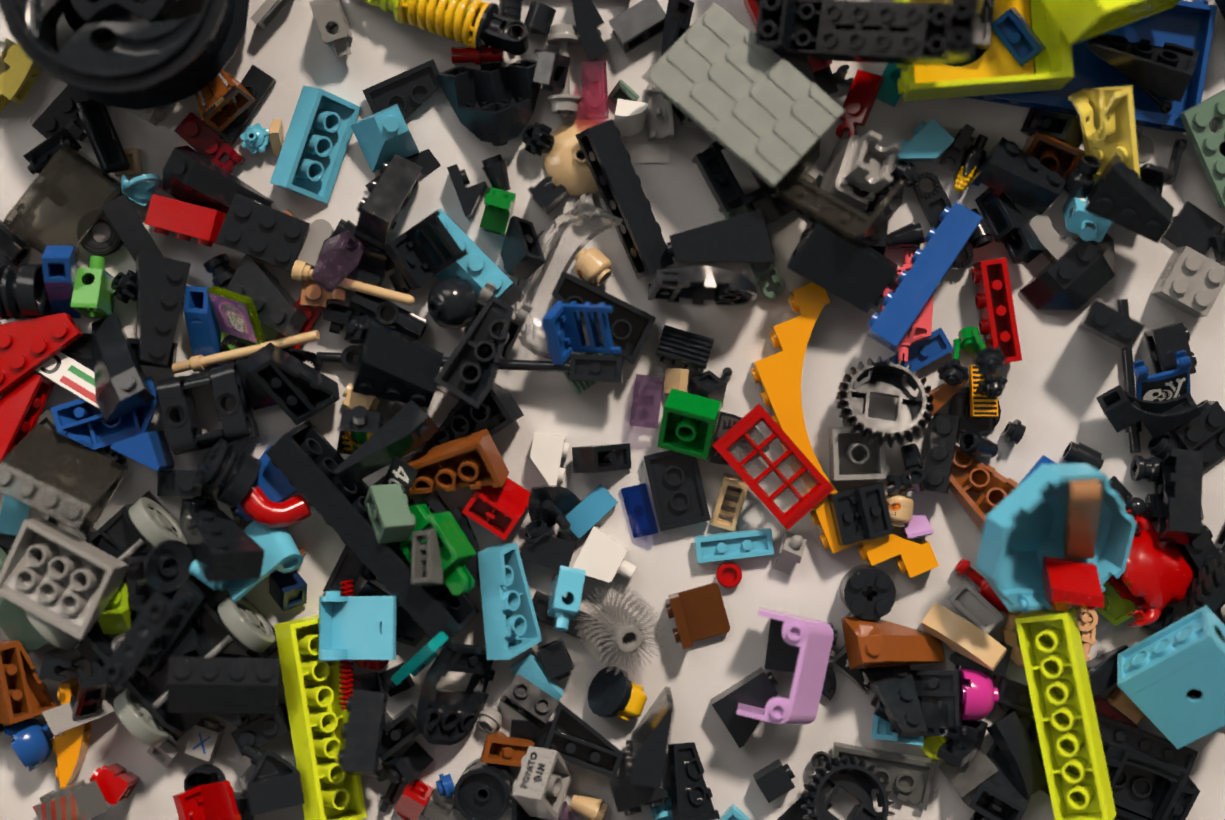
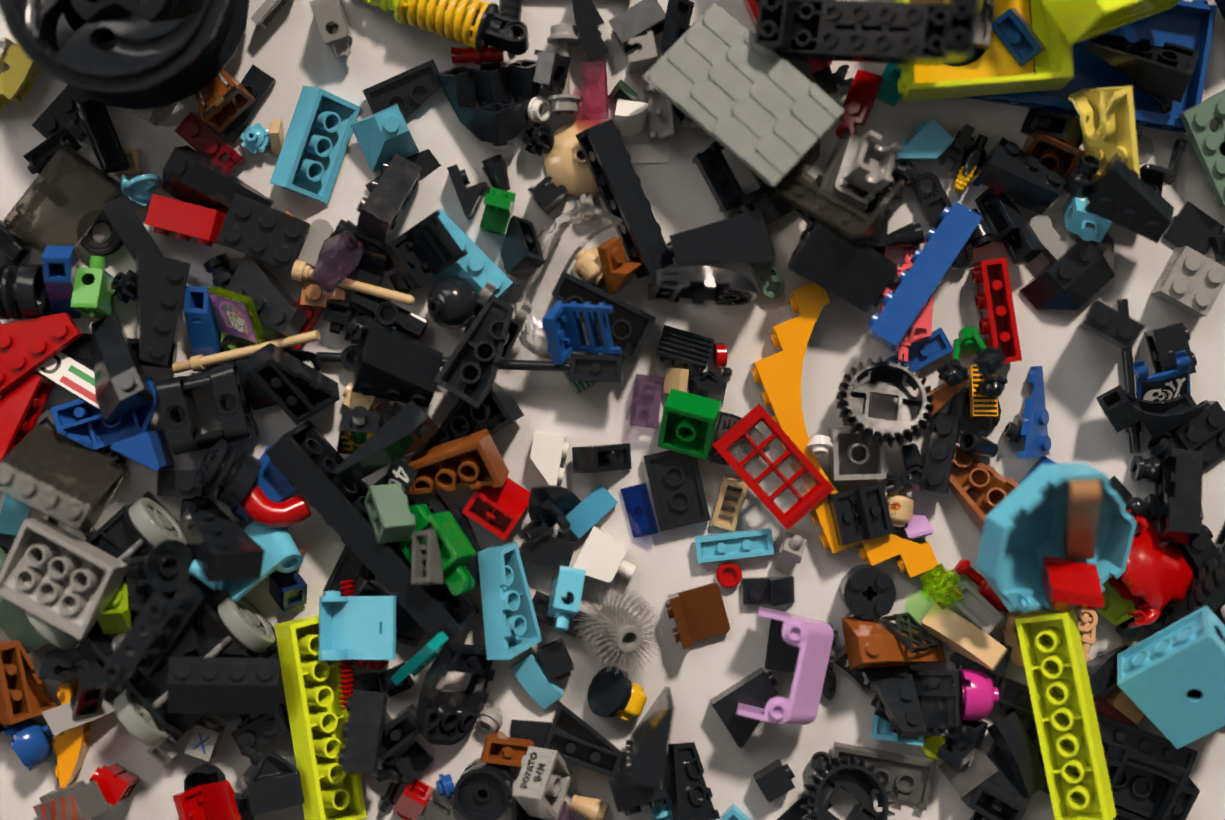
(529, 701): black bracket -> none
(539, 18): black brick -> none
(539, 109): none -> white plate
(615, 267): none -> dark orange slope
(642, 57): none -> light grey hinge
(719, 356): none -> red tile
(768, 590): none -> black slope
(820, 445): none -> white plate
(906, 641): none -> black window
(941, 586): none -> clear neon green brick
(1035, 419): none -> blue wing
(1081, 453): black brick -> none
(1127, 632): none -> black tile

